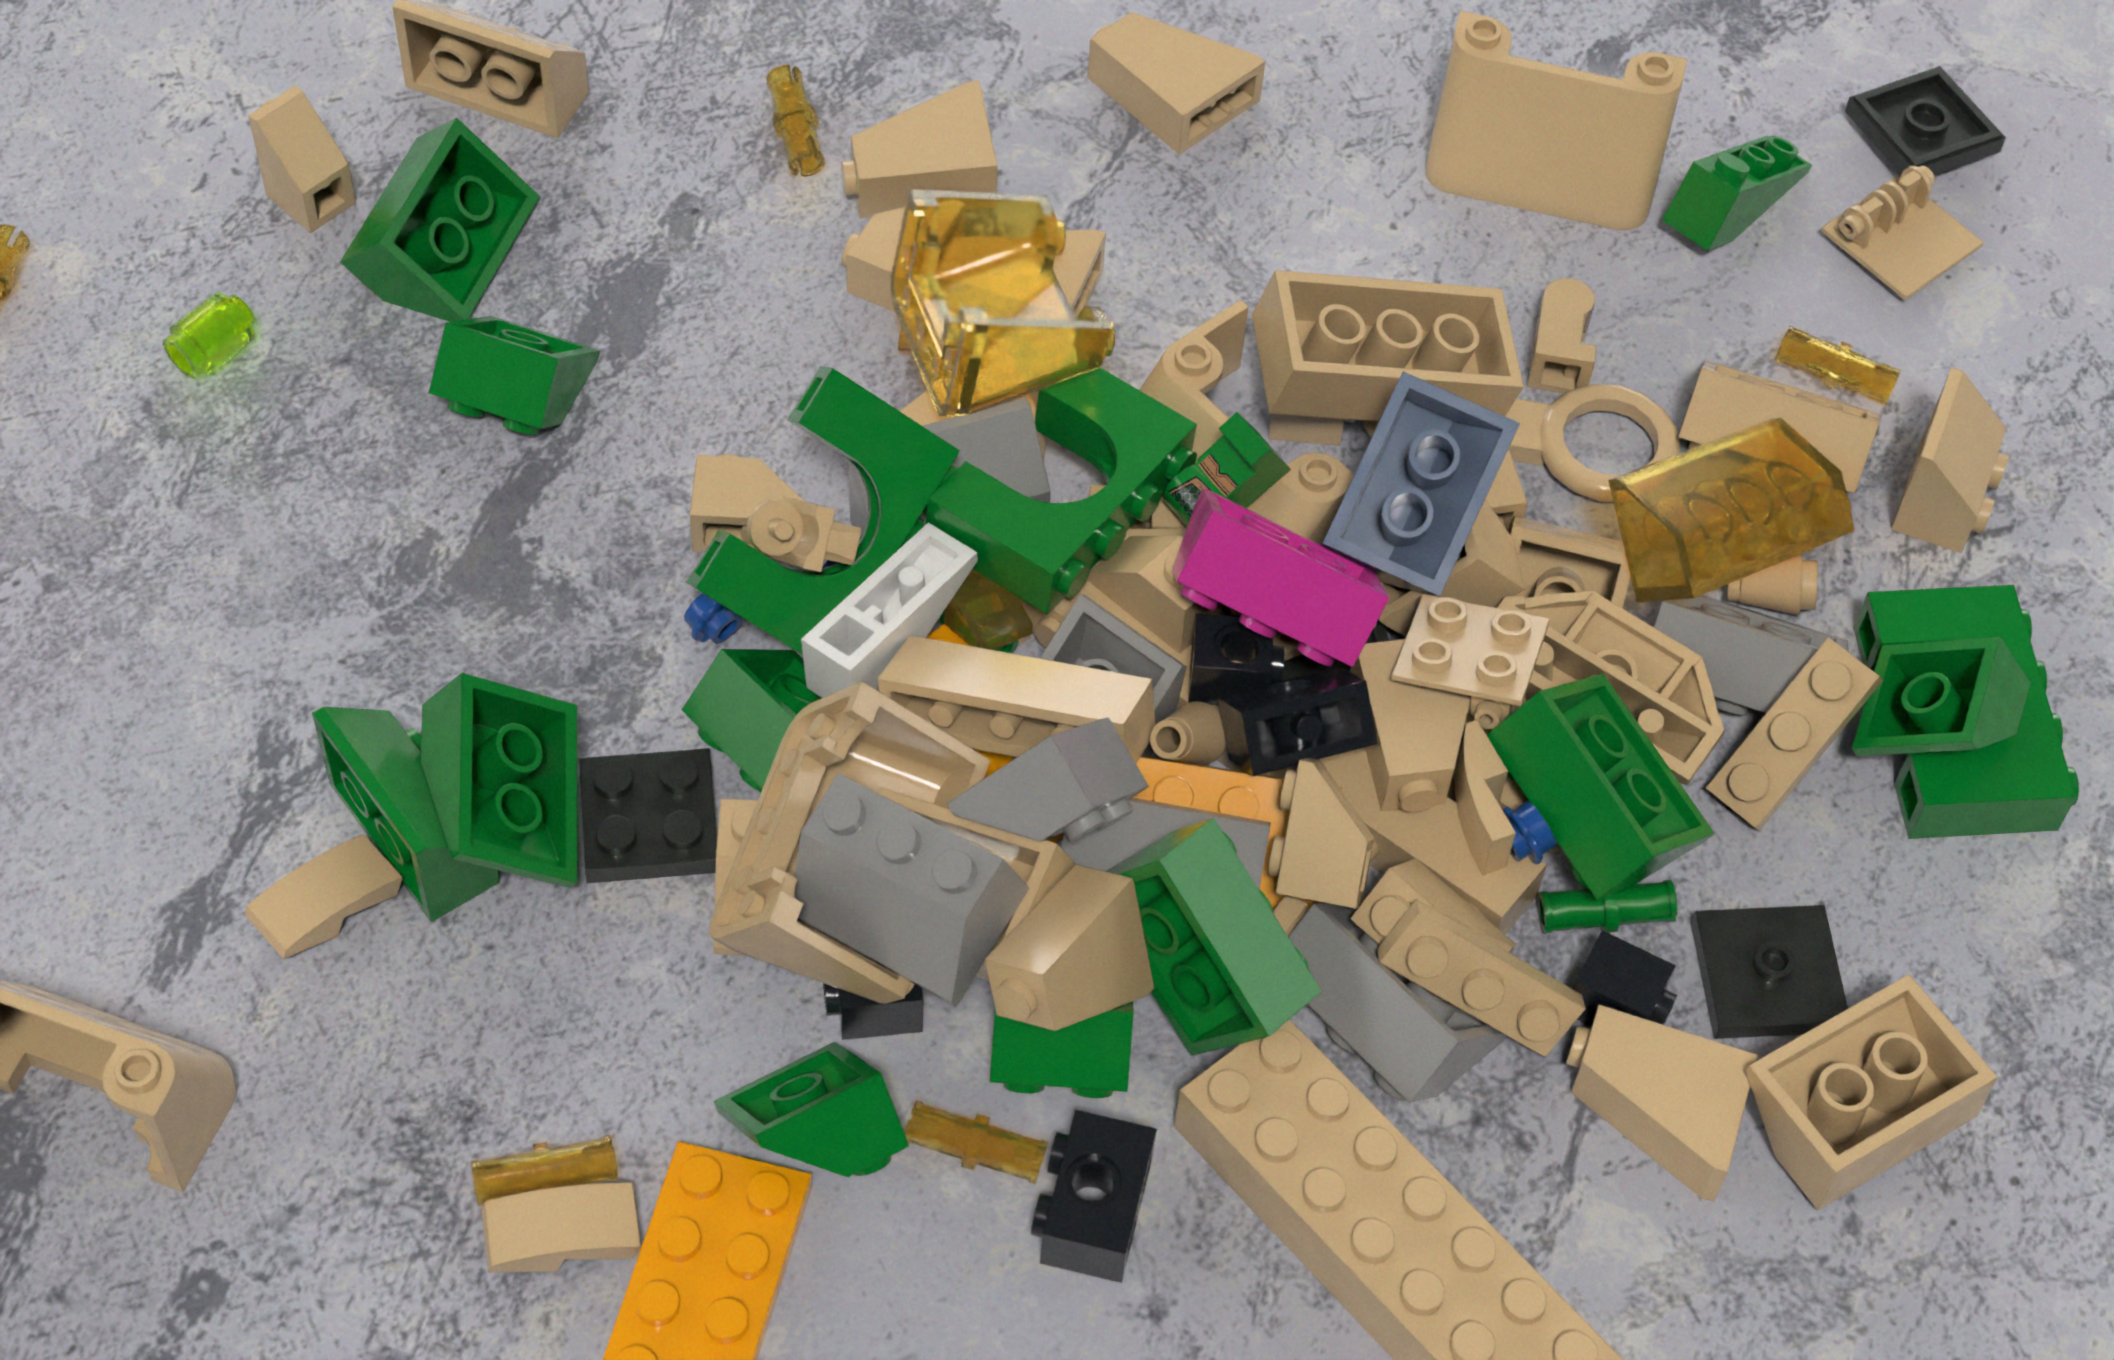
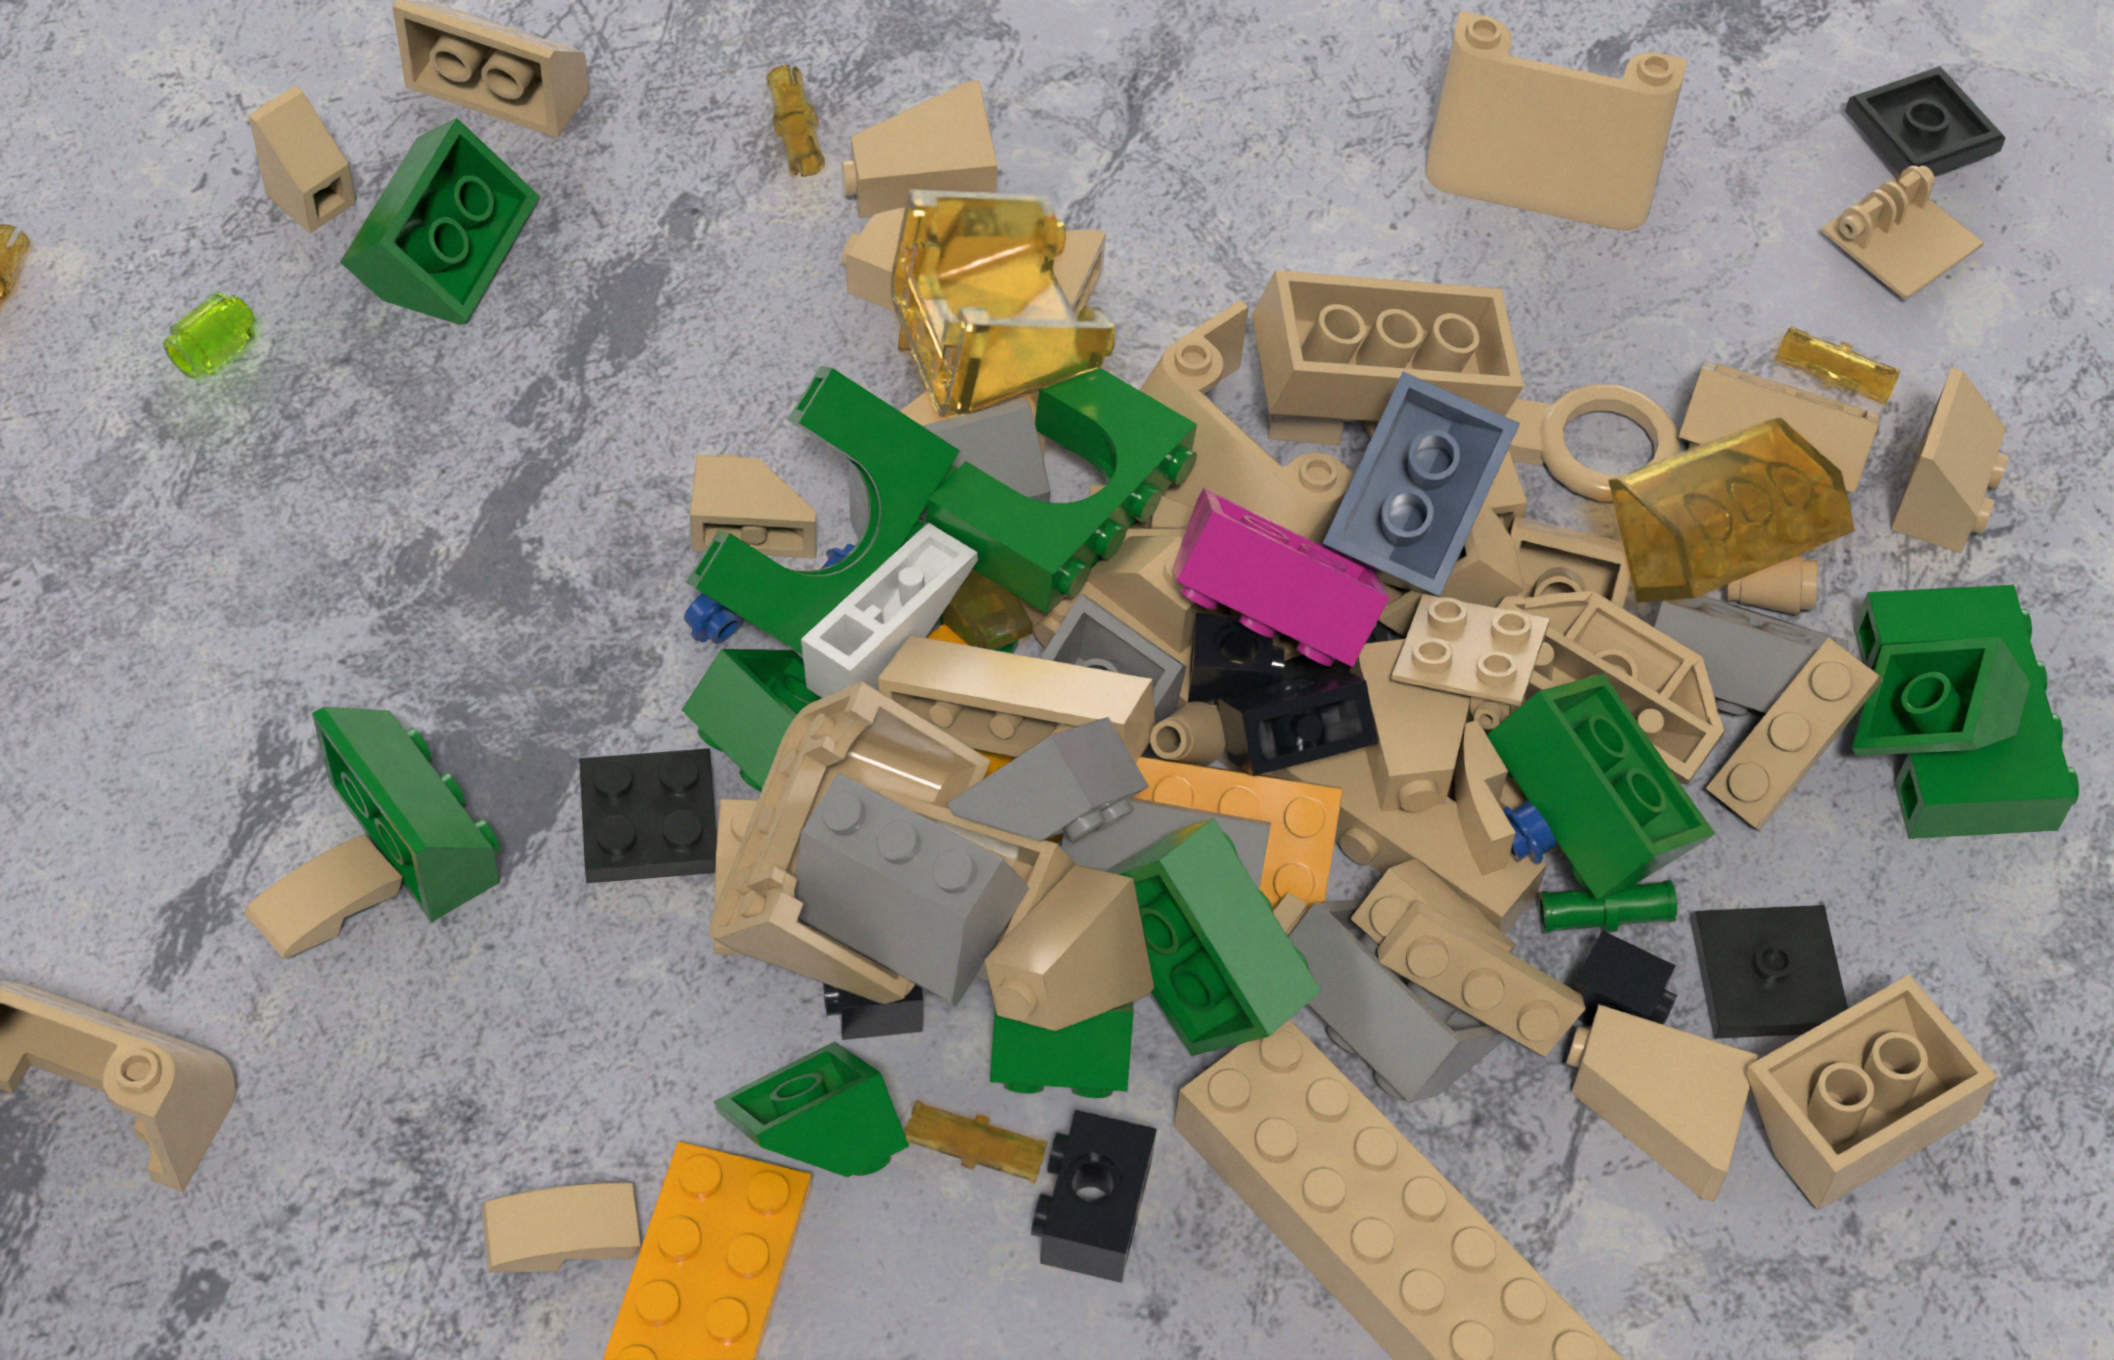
(504, 777): green slope -> none
(510, 372): green slope -> none
(544, 1169): clear yellow pin -> none
(801, 533): tan hips -> none
(1173, 78): tan slope -> none
(1234, 467): green leg -> none
(1324, 843): tan slope -> none
(1558, 356): tan leg -> none
(1734, 189): green slope -> none

